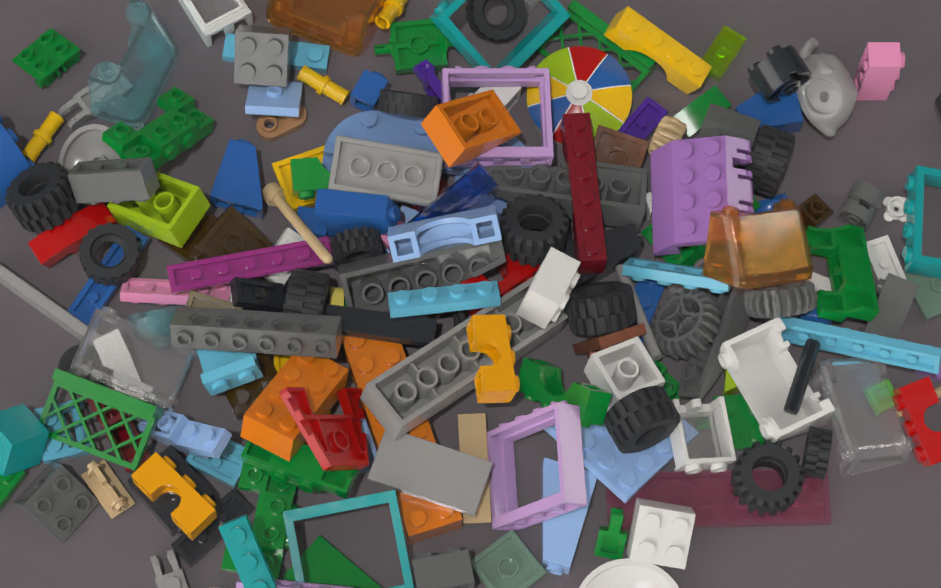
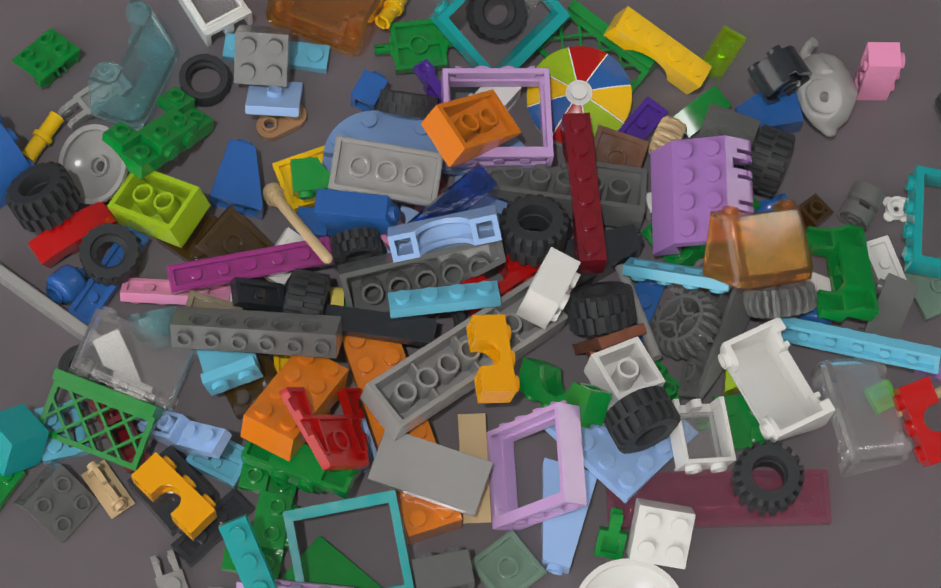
(65, 284): none -> blue head
(113, 180): dark grey brick -> none
(204, 61): none -> black tyre
(323, 85): yellow pin -> none
(802, 376): black axle -> none
(817, 452): black tyre -> none

